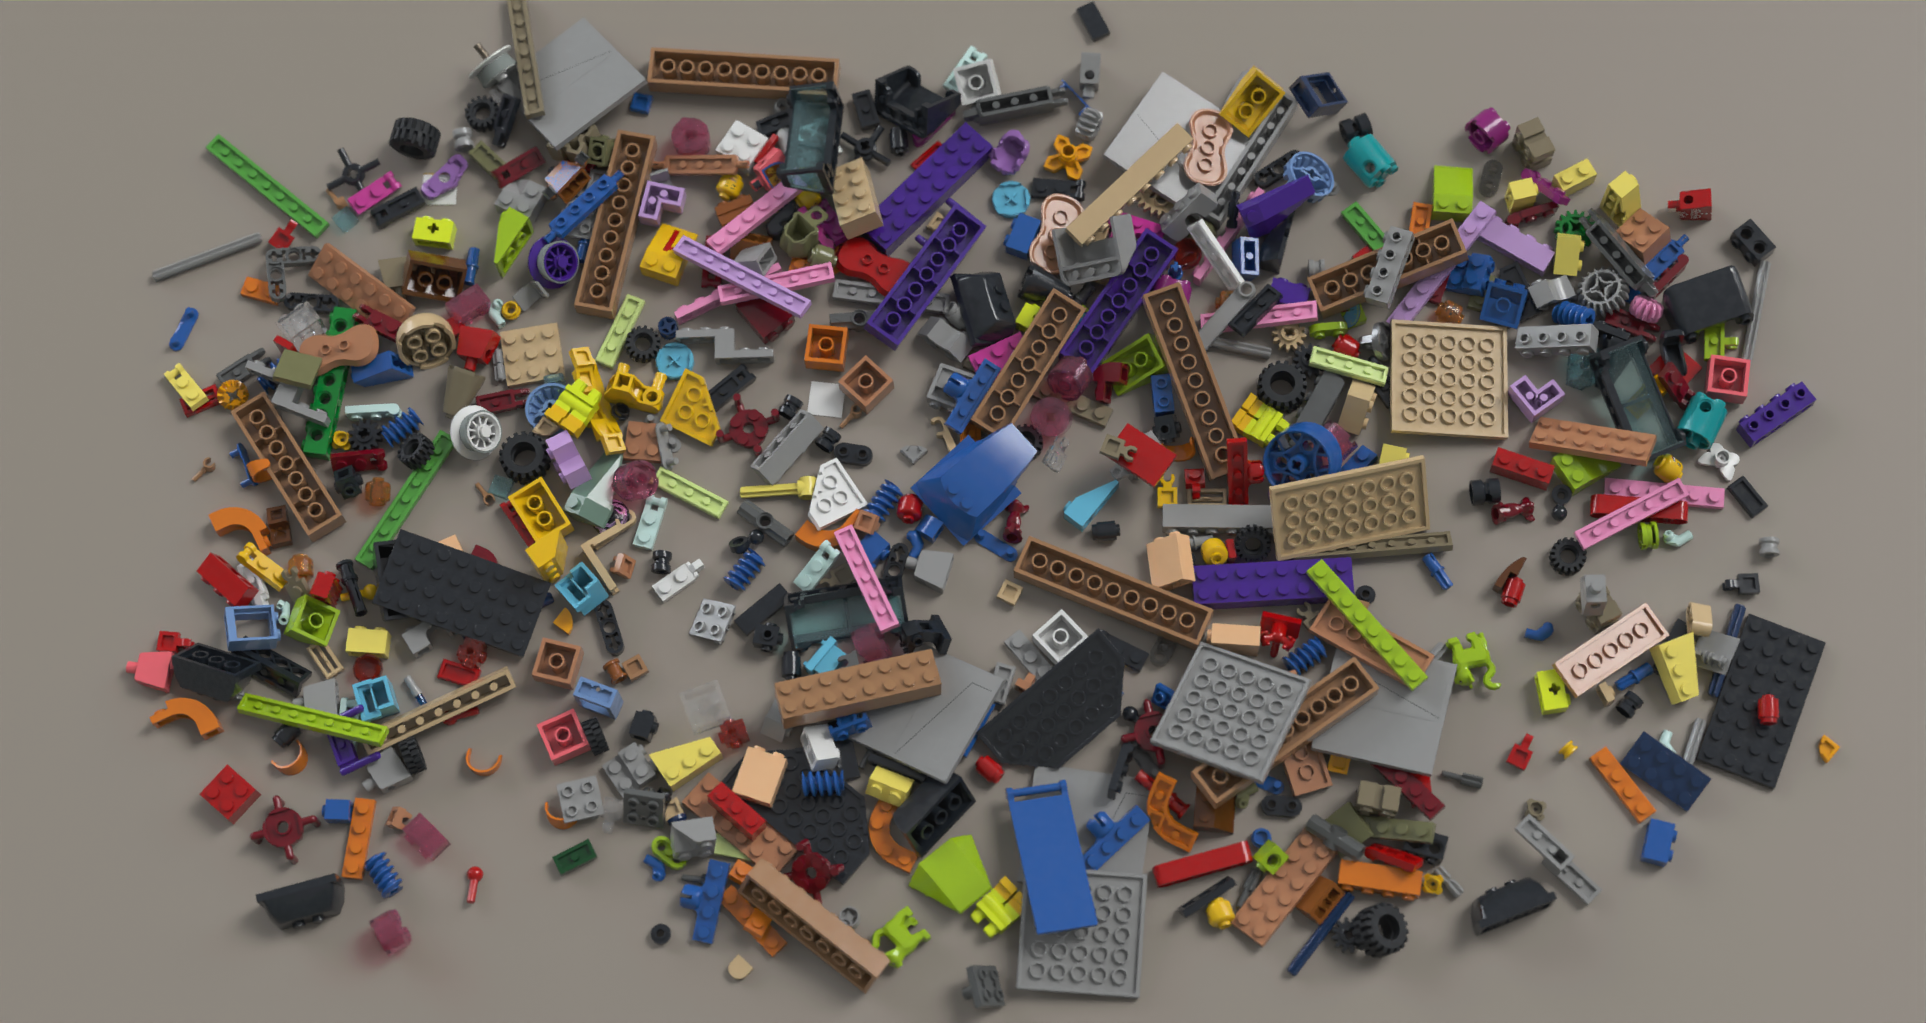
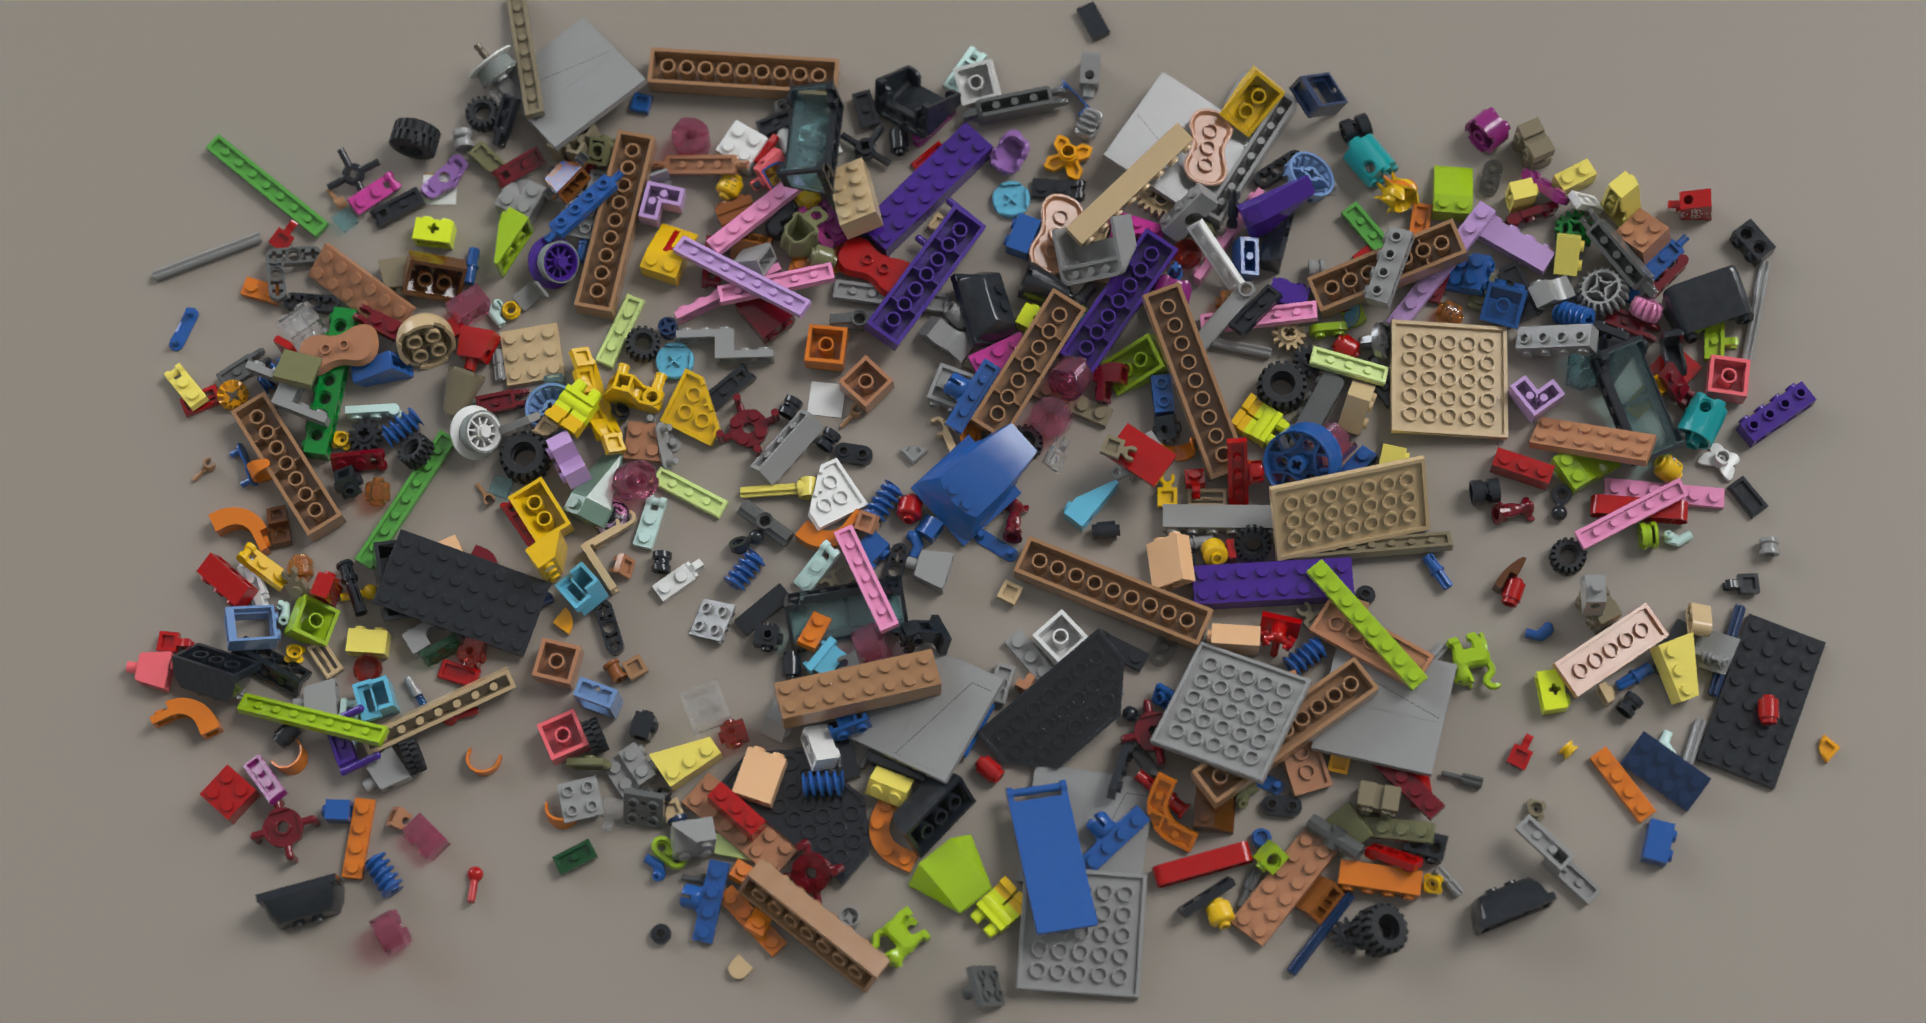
(265, 779): none -> tile
(294, 648): none -> yellow plate
(440, 650): none -> clear green plate
(520, 424): none -> light grey plate
(588, 762): none -> olive plate
(814, 631): none -> orange plate
(1398, 193): none -> yellow hair
(1584, 202): none -> white plate

